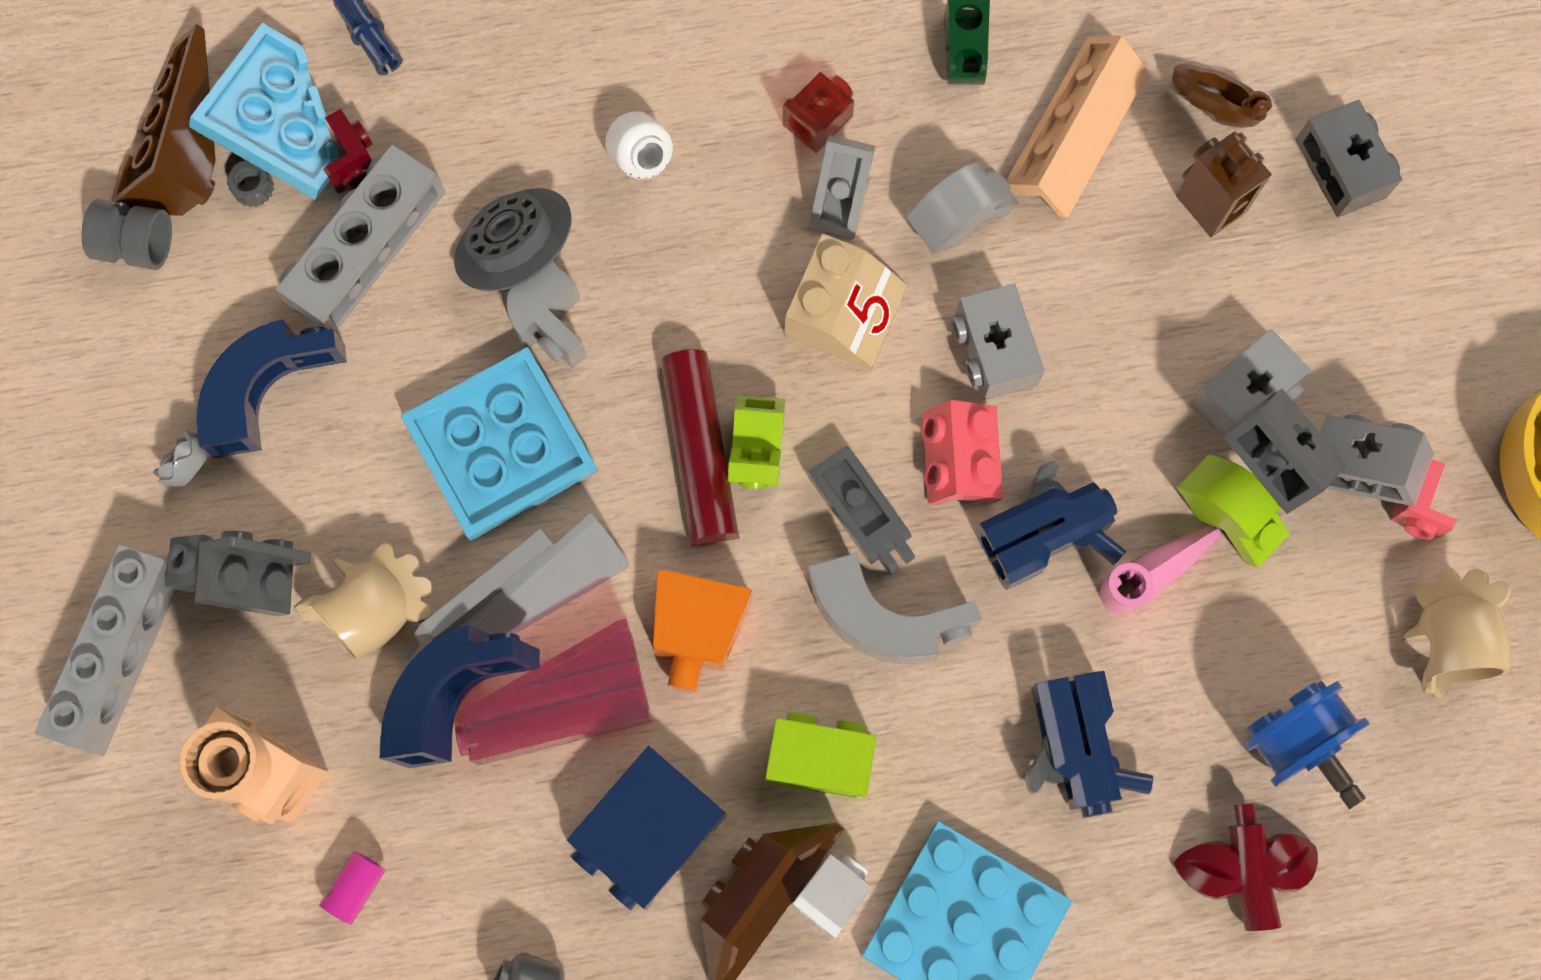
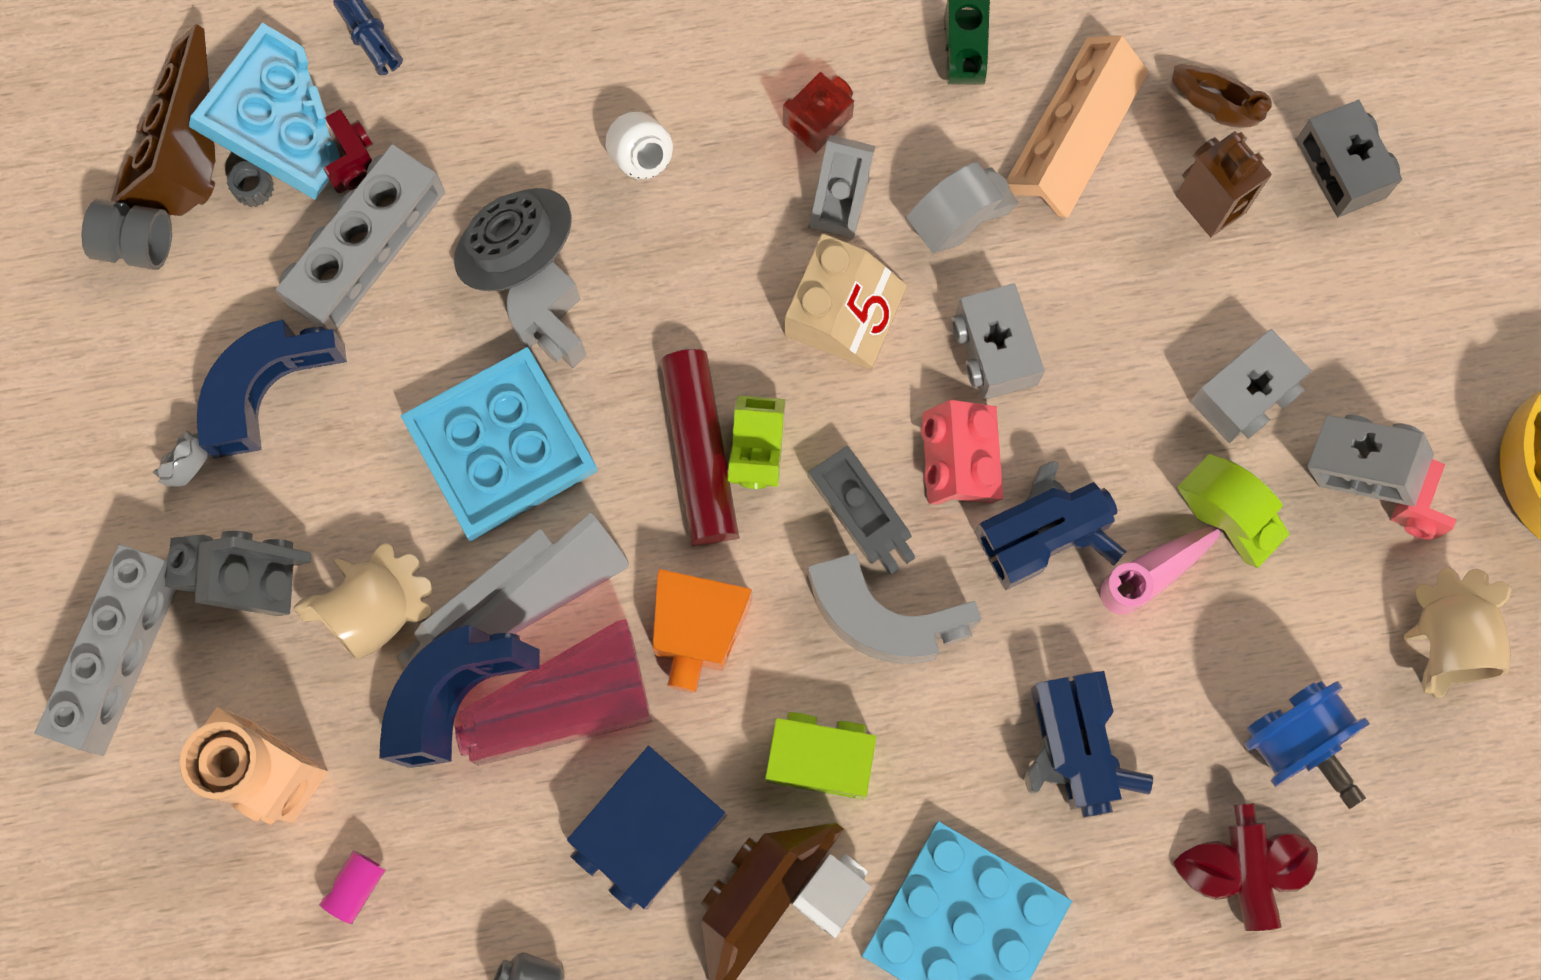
(1284, 451): dark grey brick -> none

